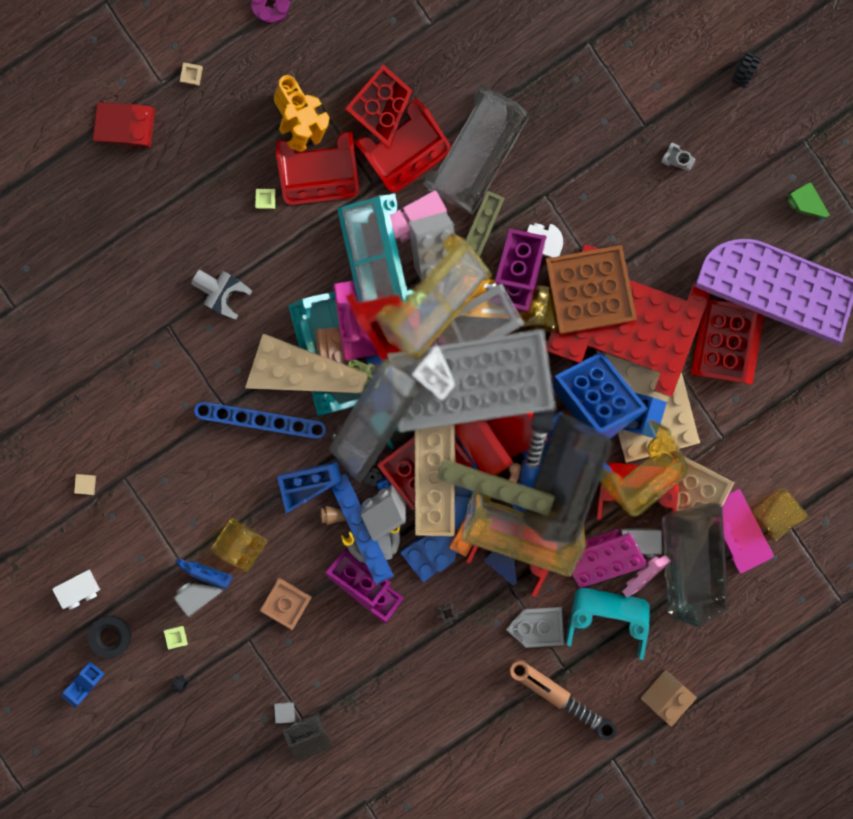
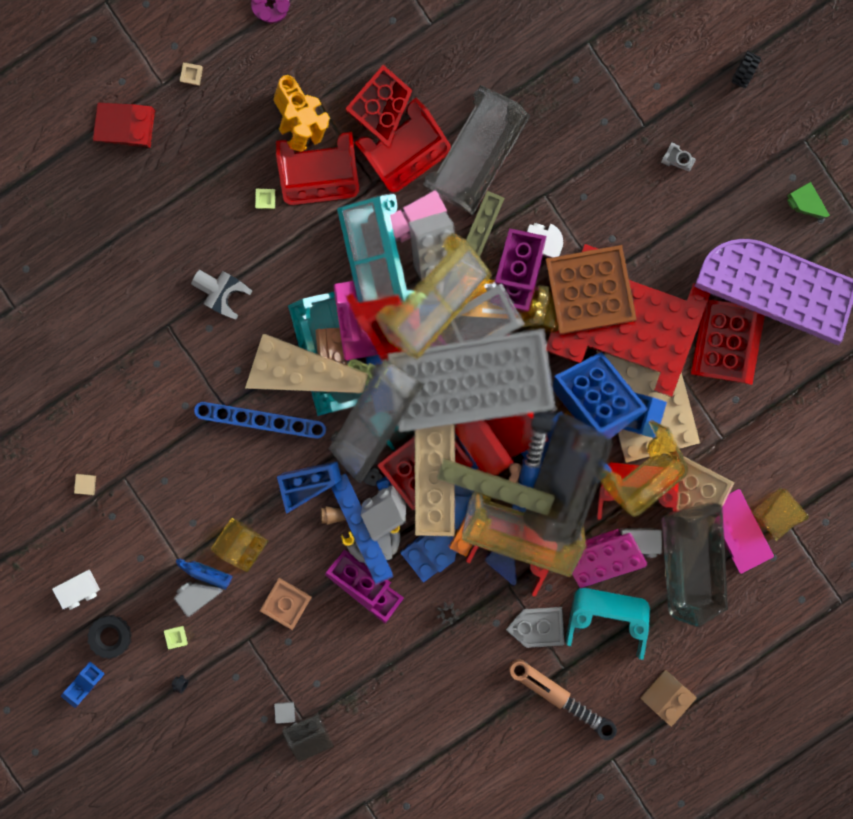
(435, 374): white wing -> none
(645, 575): bright pink plate -> none

